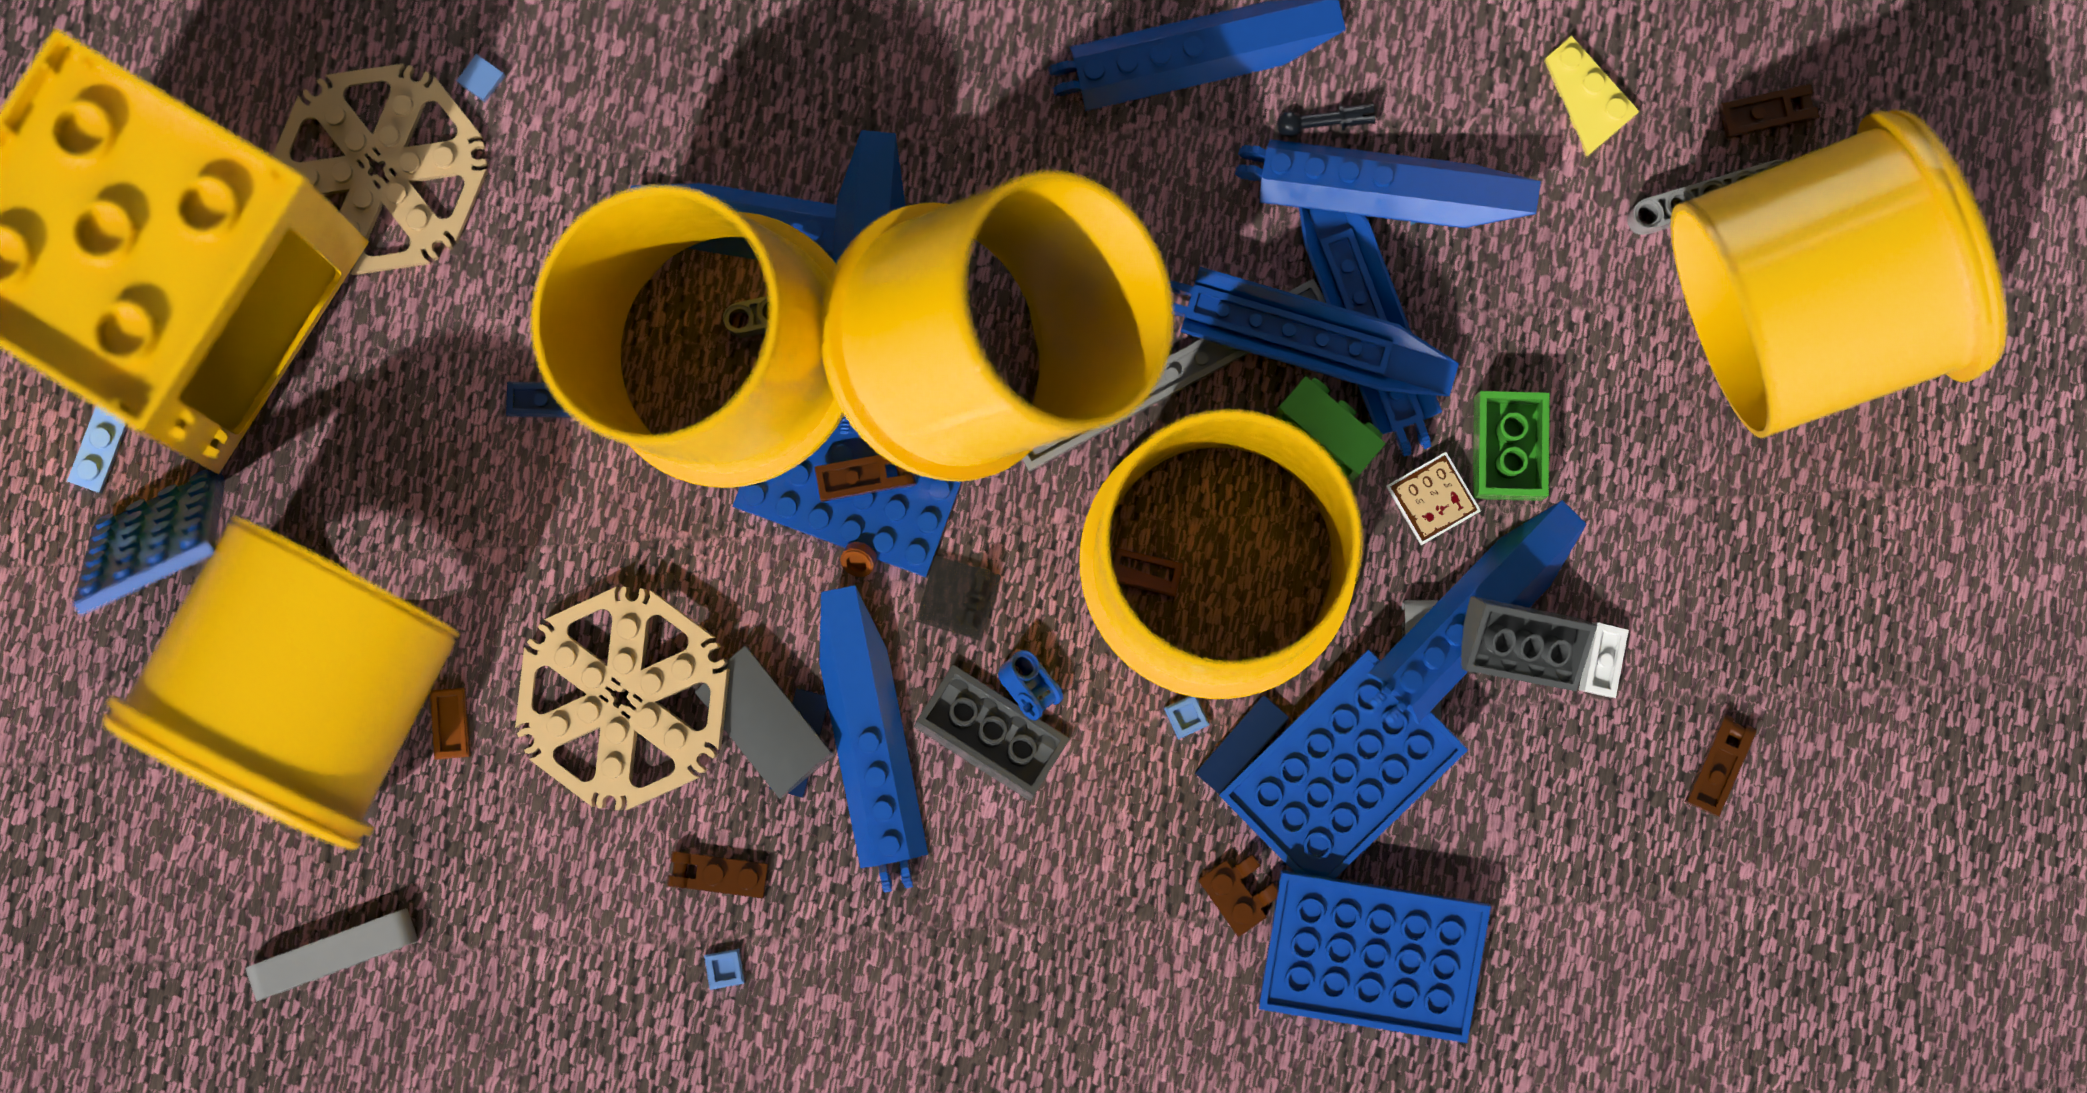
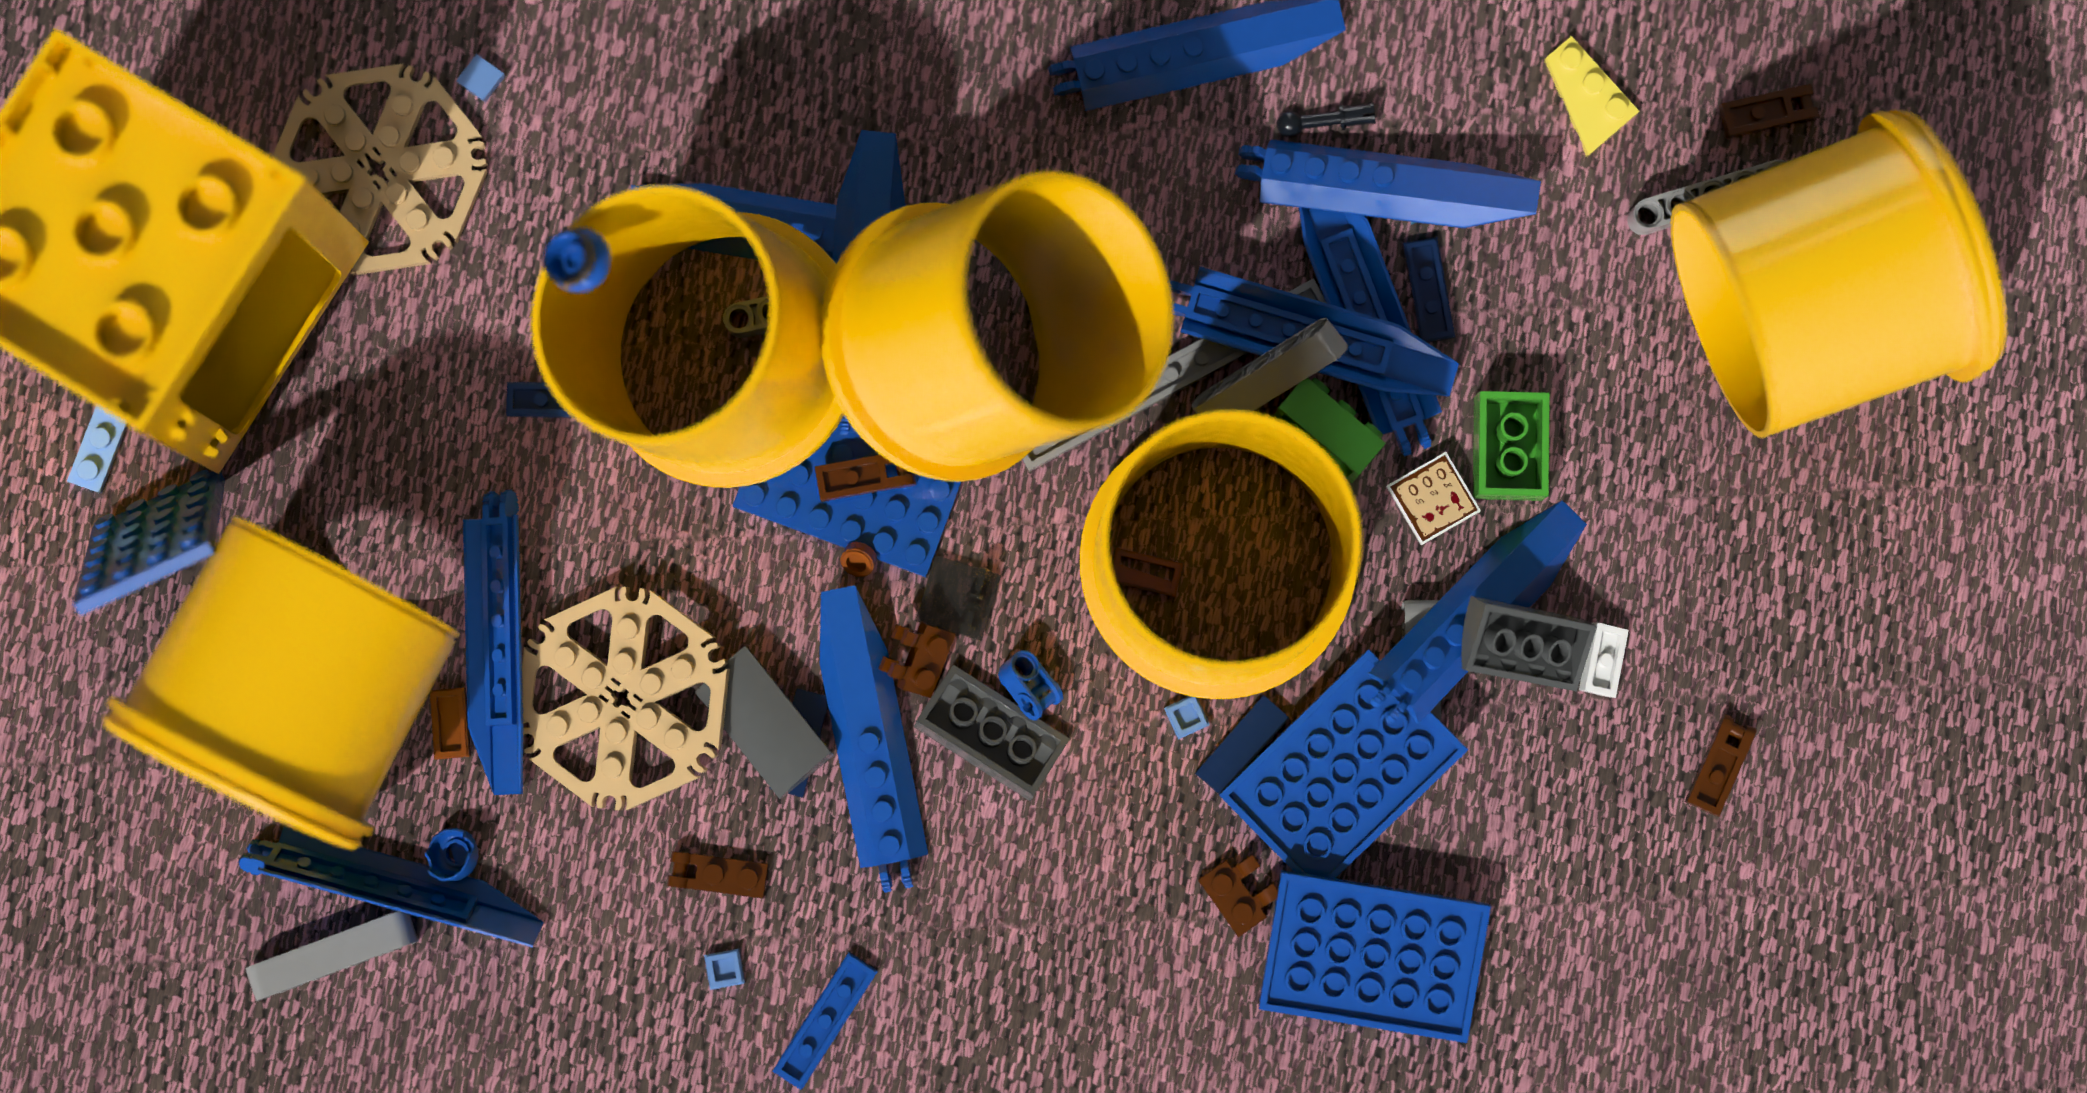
(391, 884): none -> blue hinge
(464, 853): none -> blue hair
(495, 640): none -> blue hinge
(576, 259): none -> blue piece
(825, 1021): none -> blue tile
(925, 660): none -> reddish brown plate
(1274, 370): none -> light grey beam
(1428, 290): none -> dark blue tile

